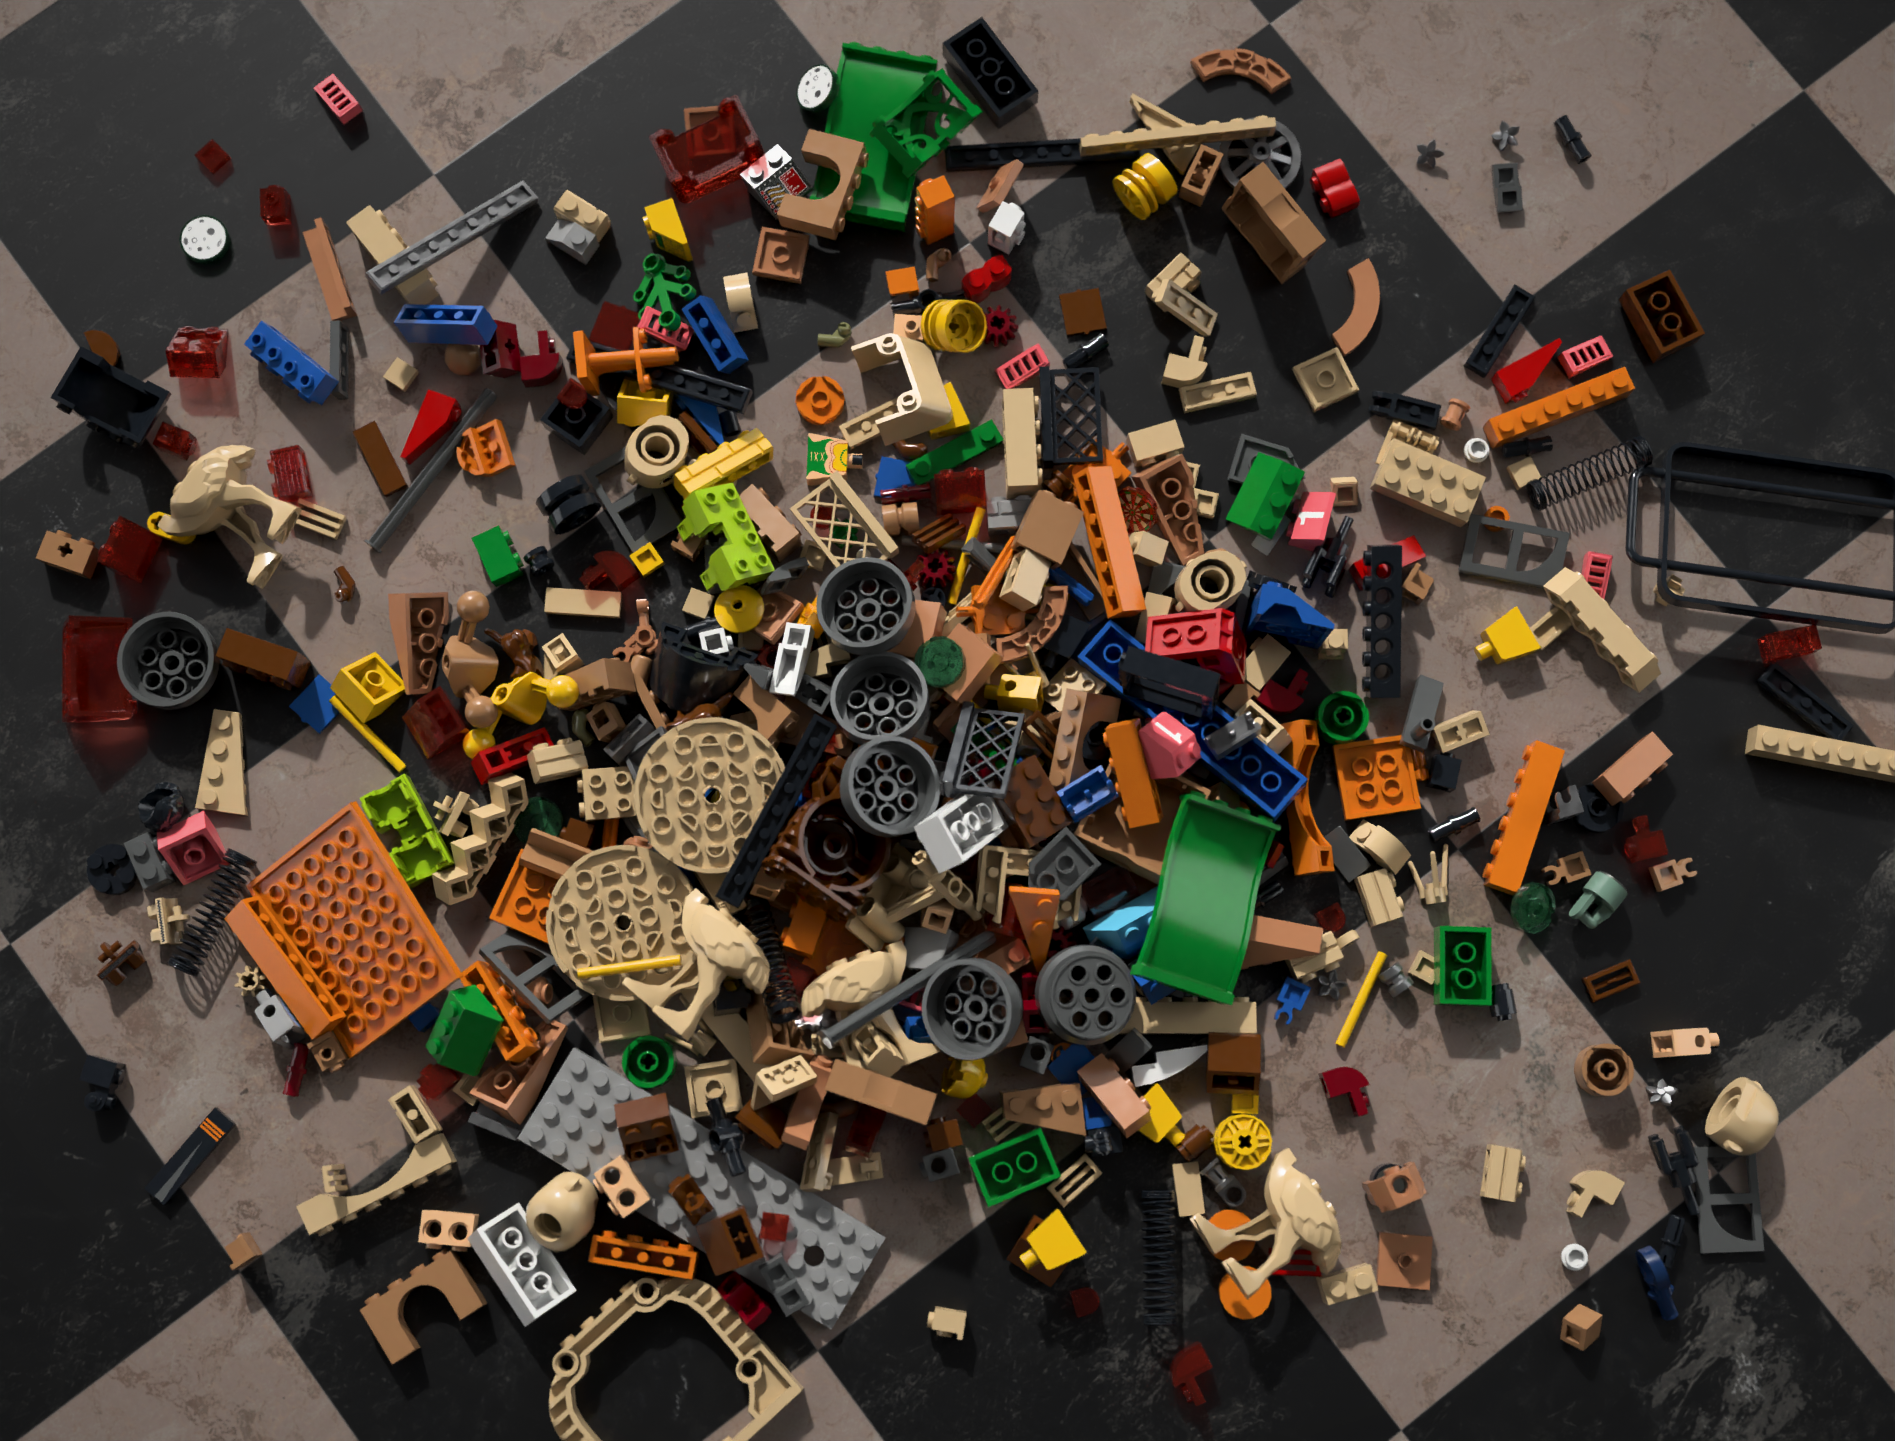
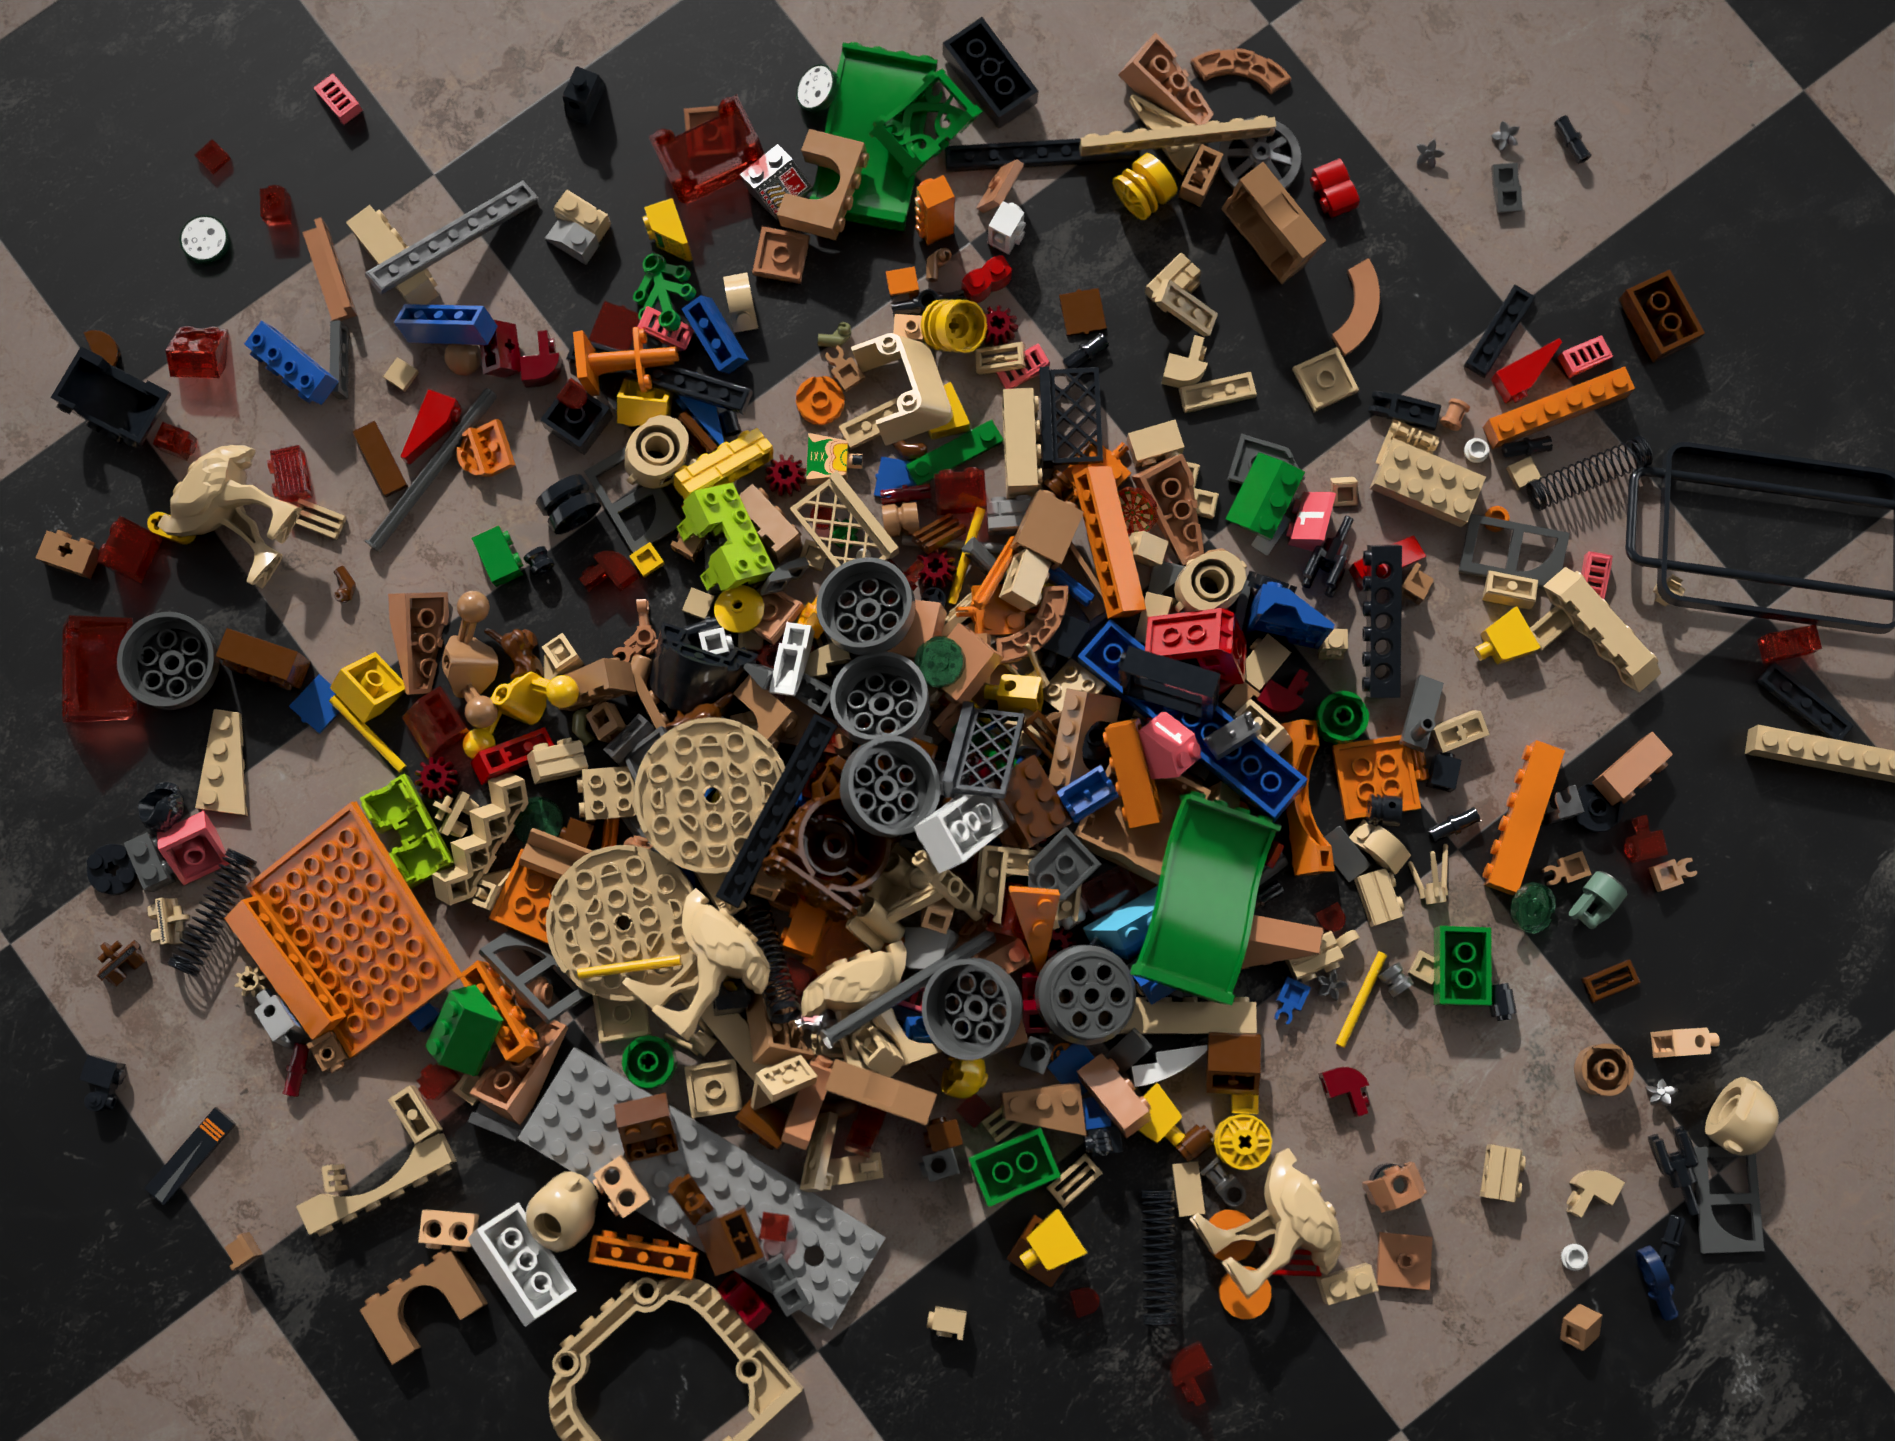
(444, 783): none -> dark red gear
(489, 889): none -> tan slope
(583, 90): none -> black torso
(583, 602): tan tile -> none
(726, 1137): black pin -> none
(783, 466): none -> dark red gear
(845, 372): none -> medium nougat plate
(1020, 356): none -> tan tile
(1161, 80): none -> nougat wedge
(1384, 810): none -> black piece
(1510, 590): none -> tan slope

